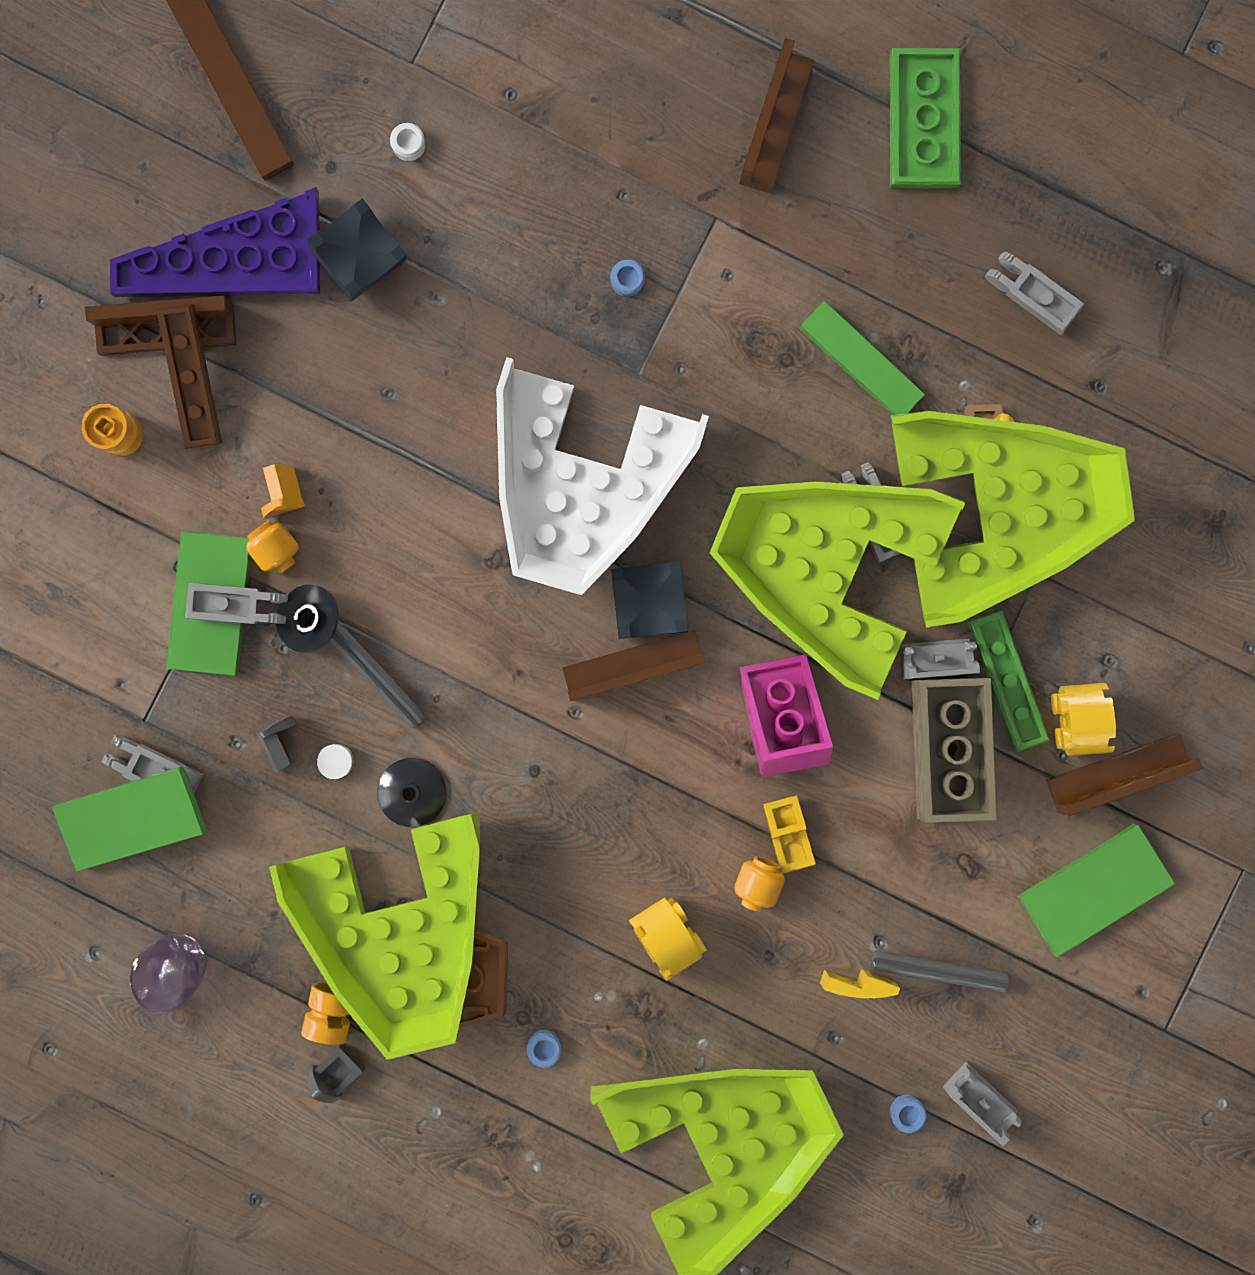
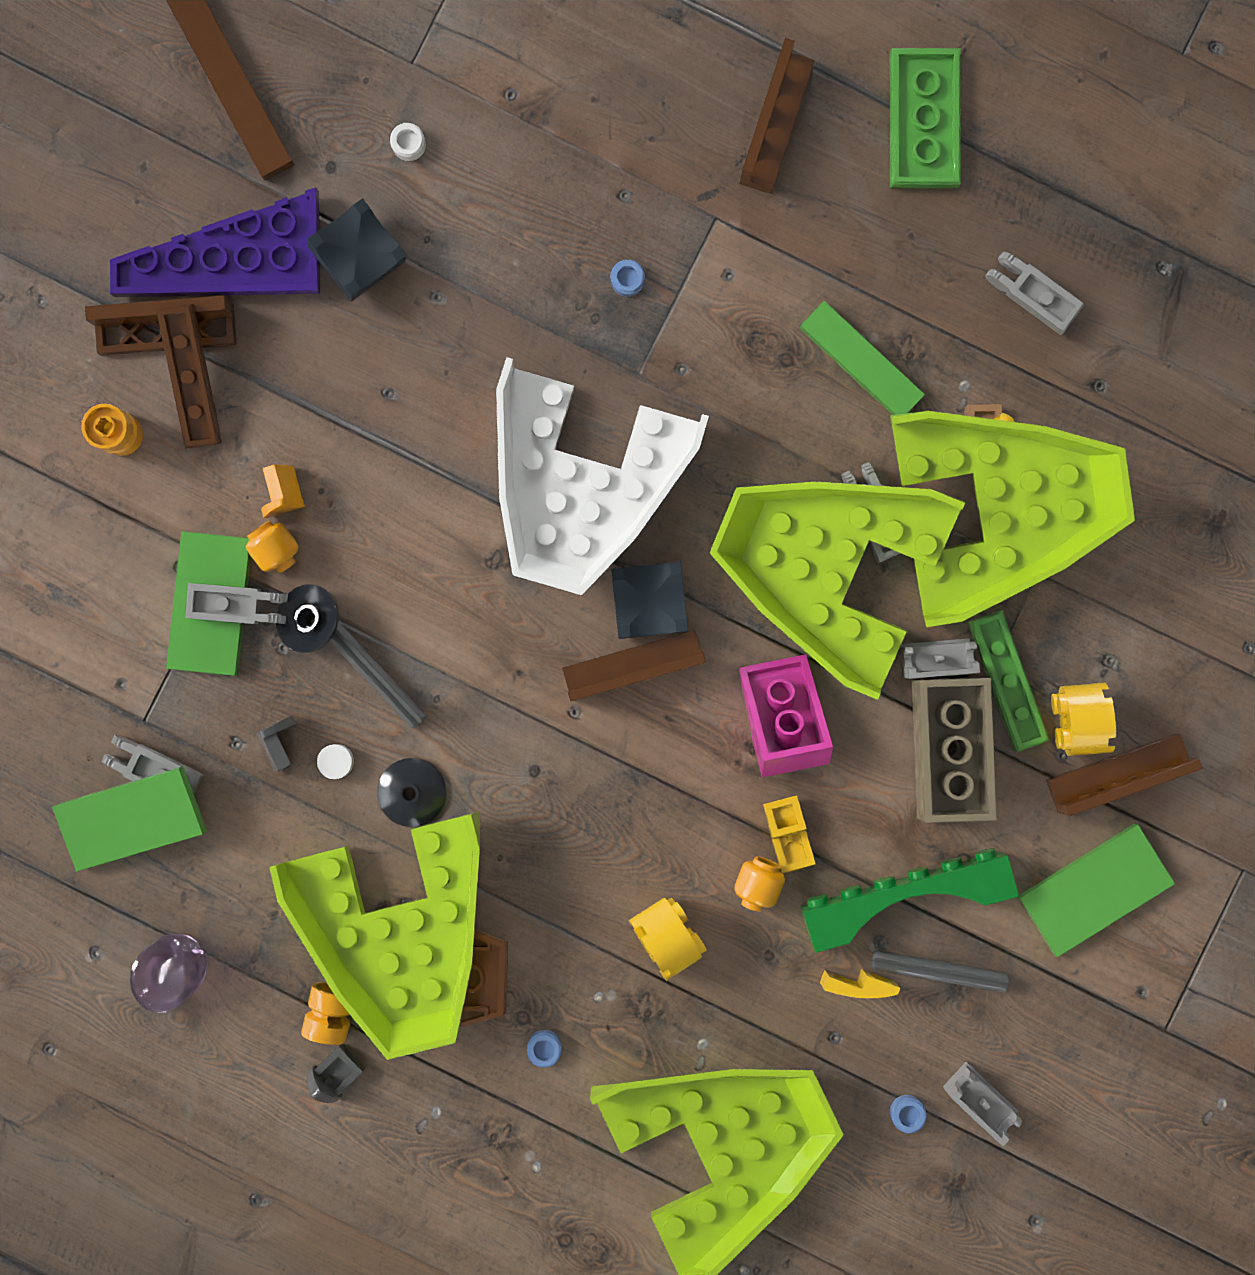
(838, 919): none -> green arch

